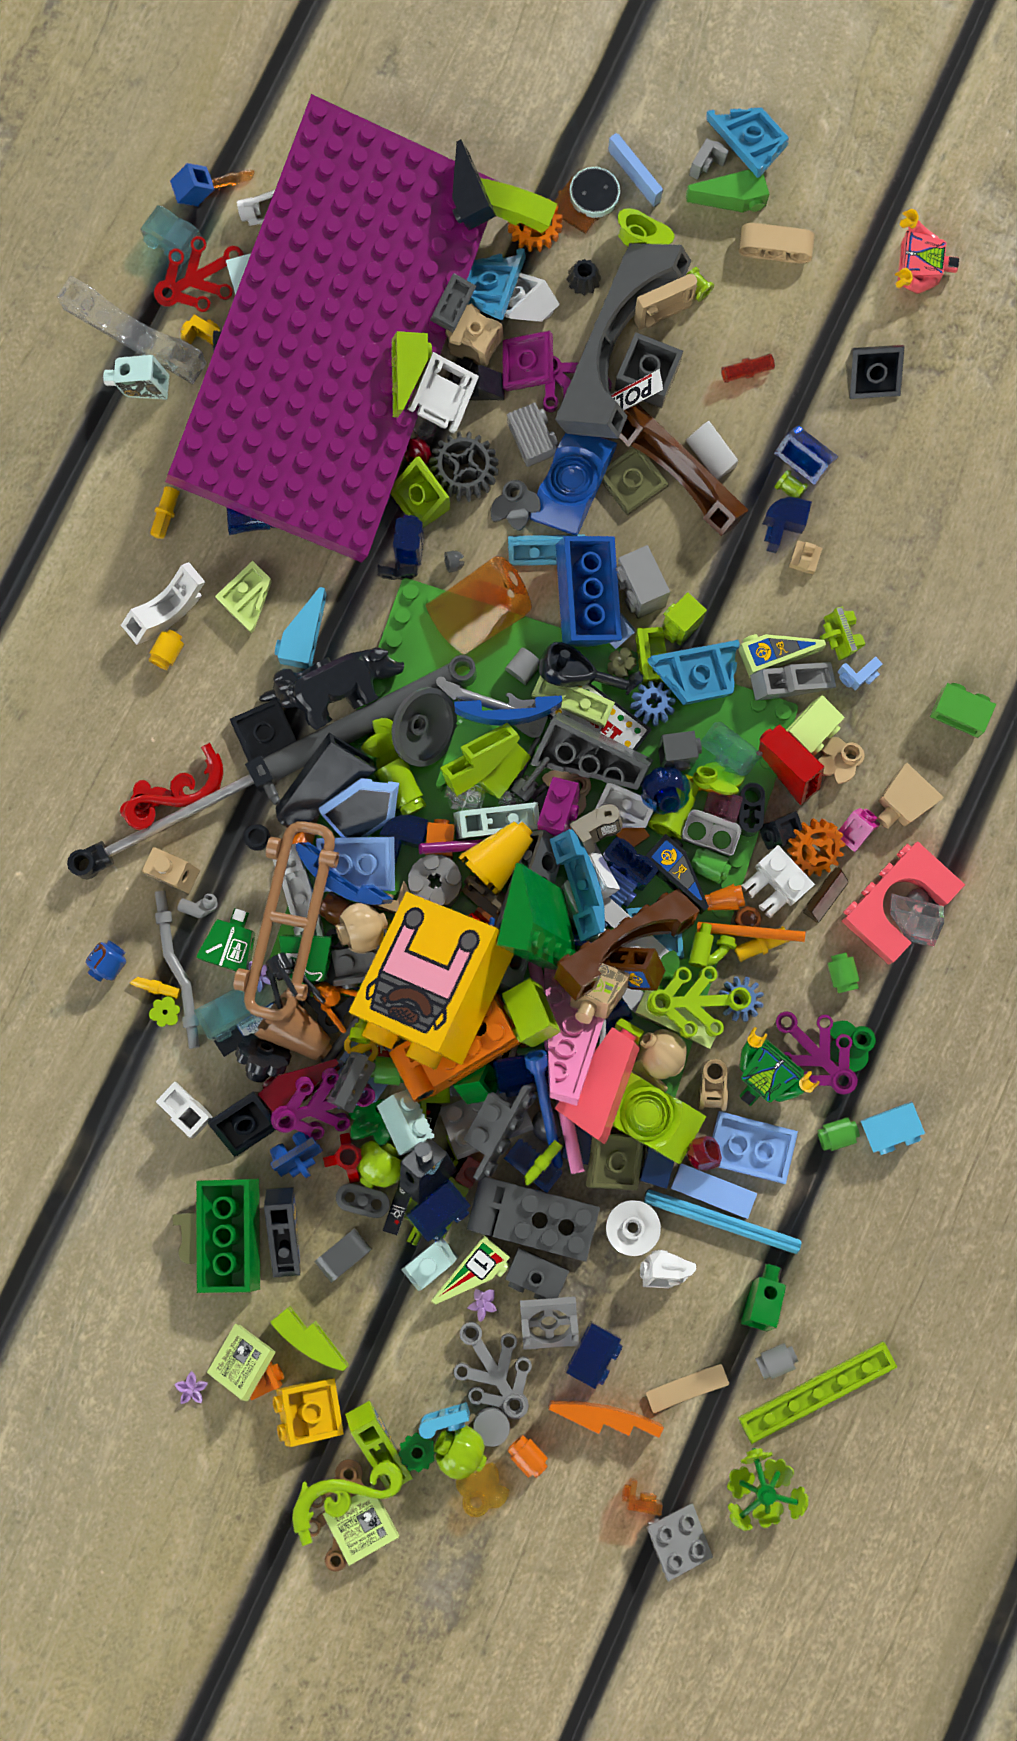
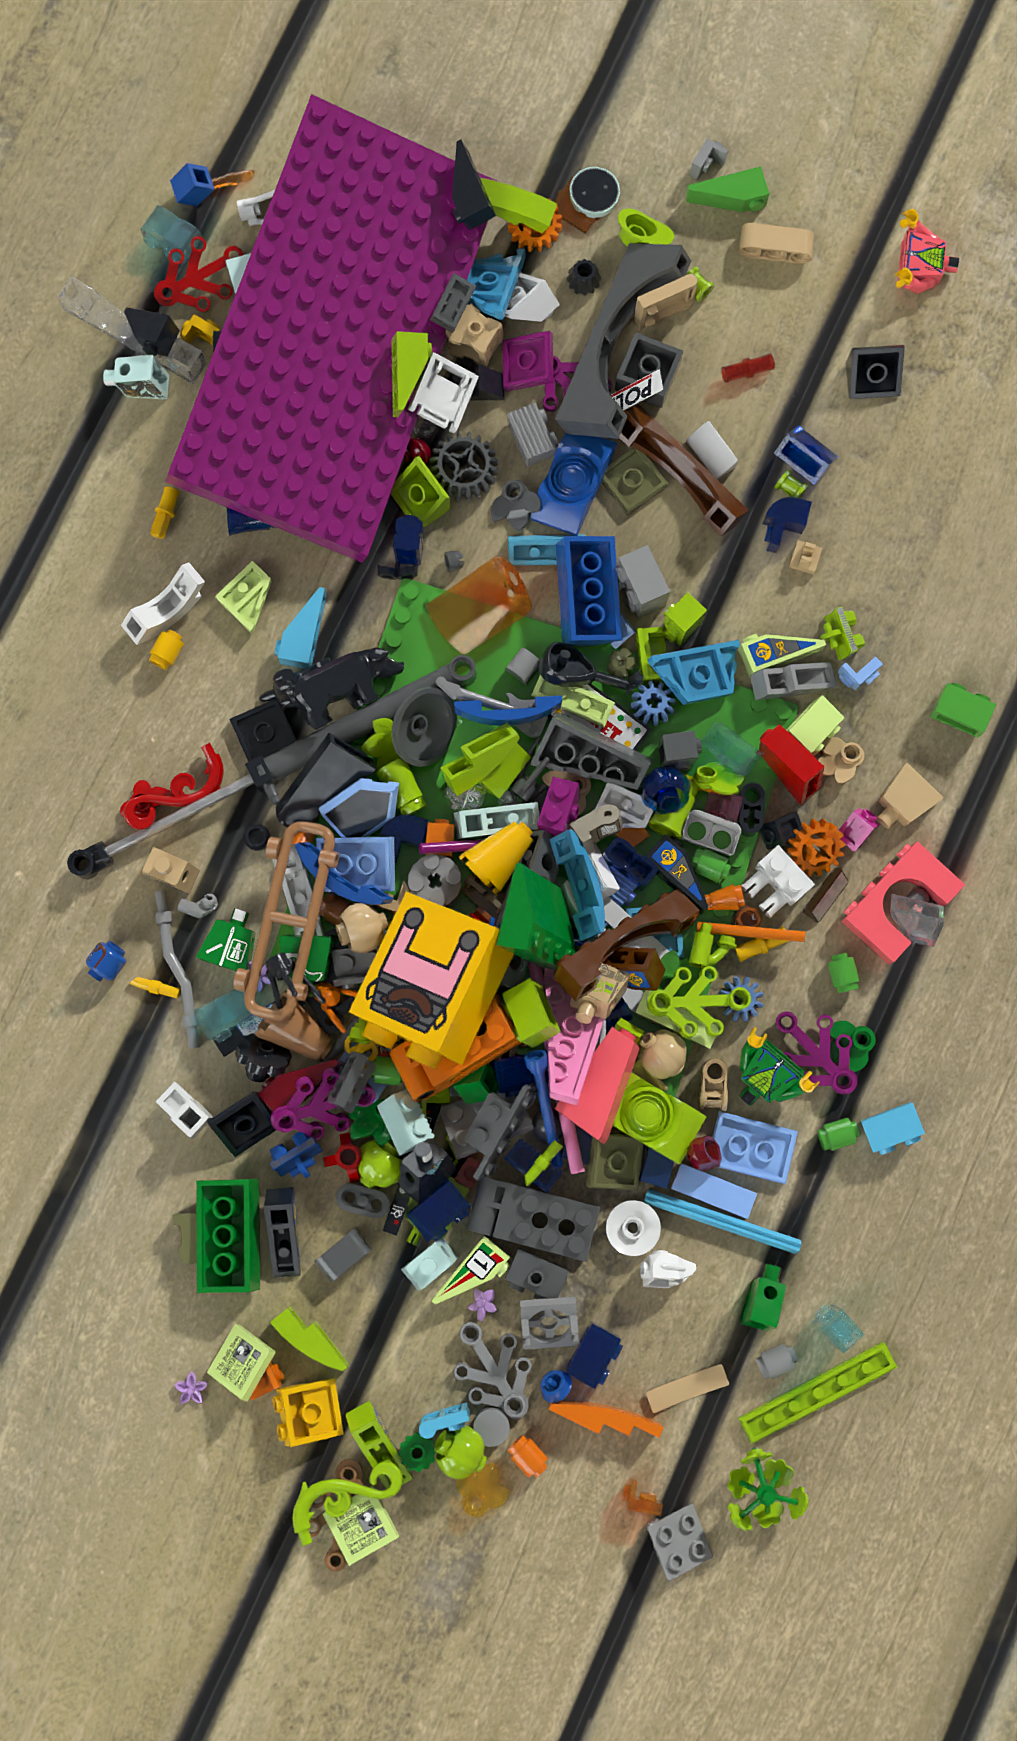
(152, 330): none -> black slope
(157, 1012): lime plant -> none
(555, 1386): none -> blue hat
(635, 169): light blue tile -> none
(751, 136): dark azure wing -> none
(837, 1327): none -> clear light blue brick

